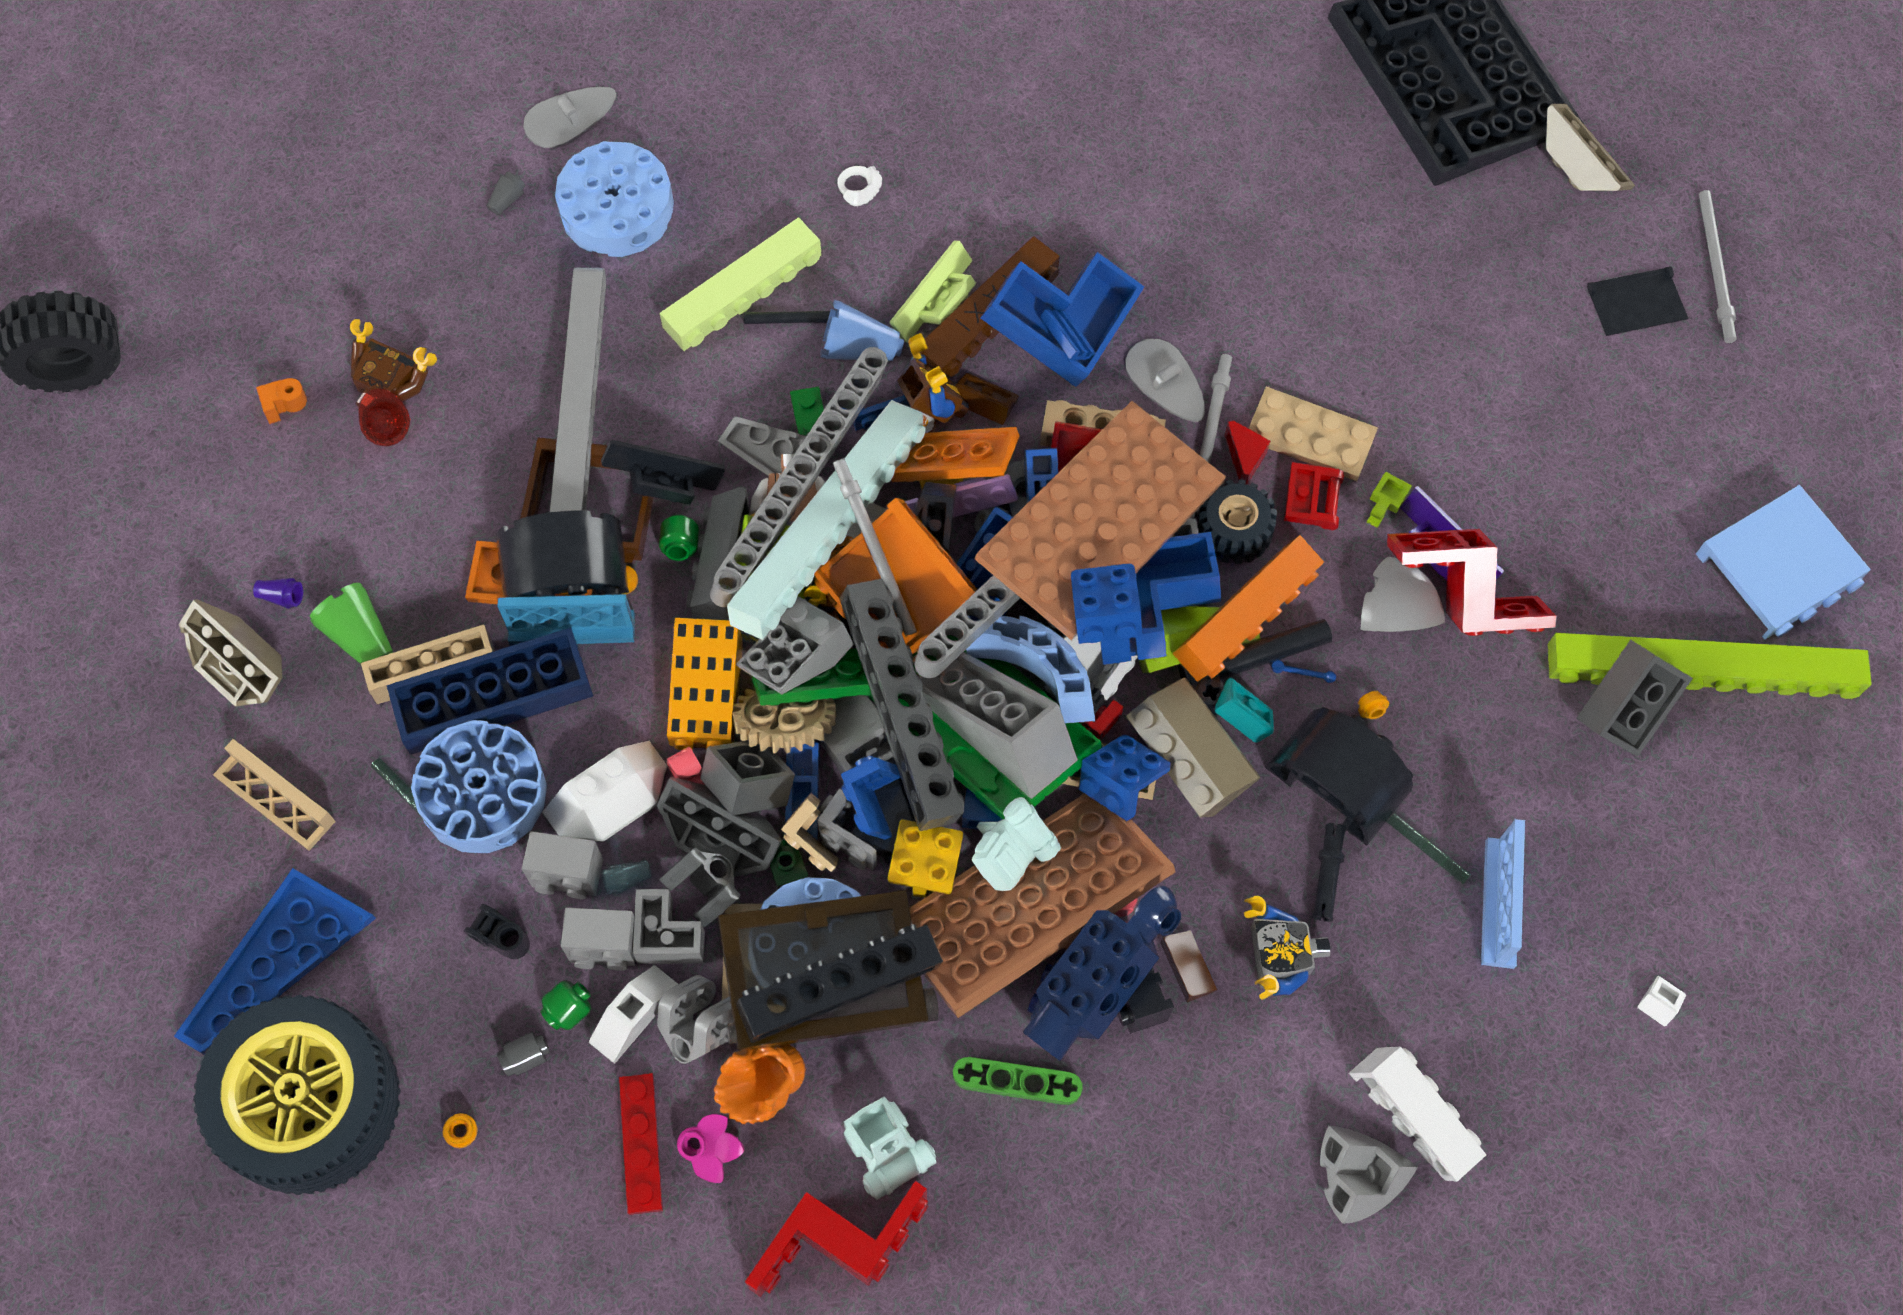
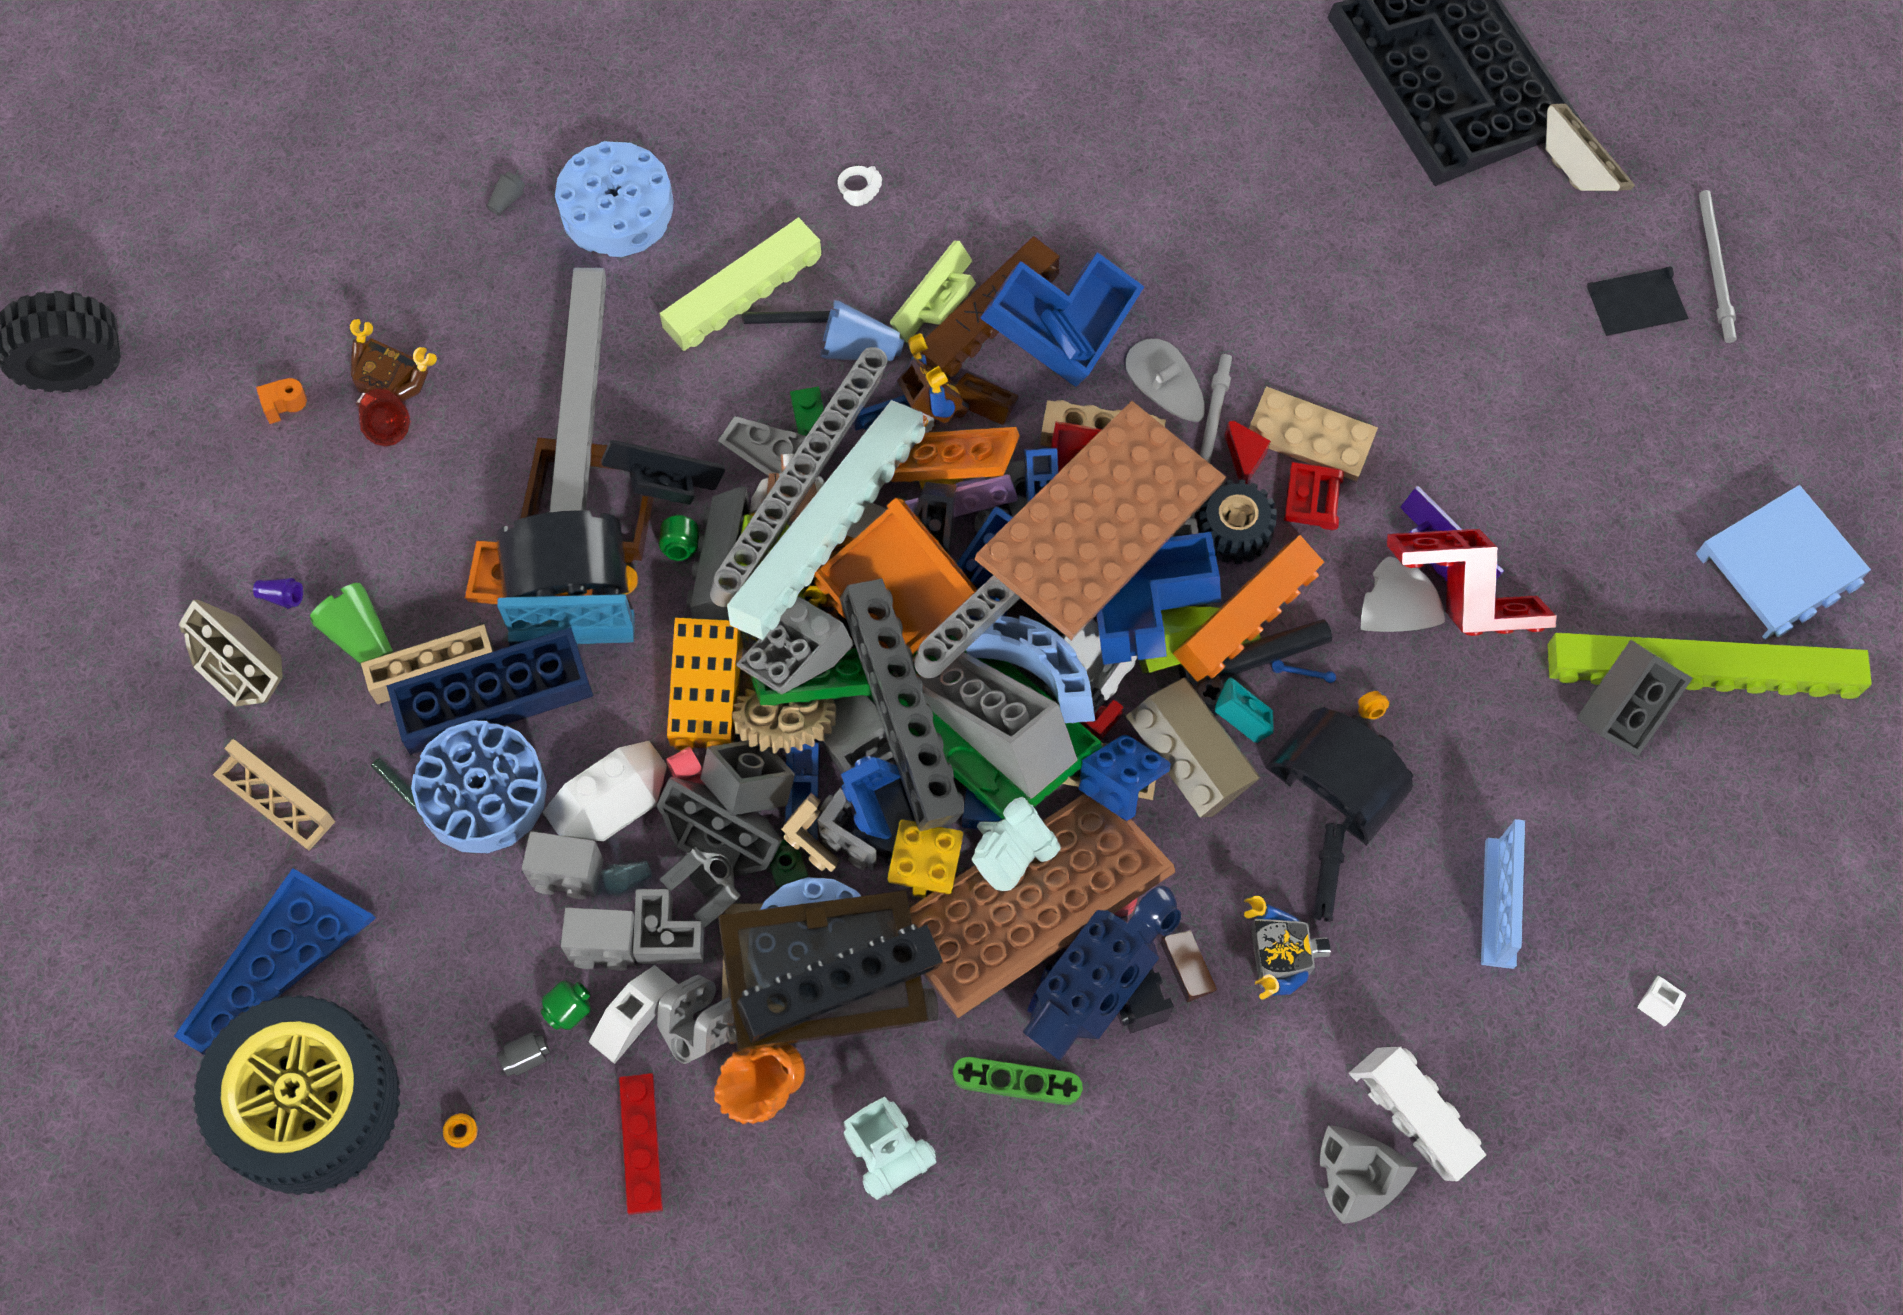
(494, 929): black piece -> none
(567, 116): light grey shield -> none
(714, 1149): dark pink plate -> none
(837, 1240): red bracket -> none
(851, 491): light grey bar -> none
(1106, 603): blue bracket -> none
(1388, 496): lime plate -> none
(1429, 848): clear green bar -> none

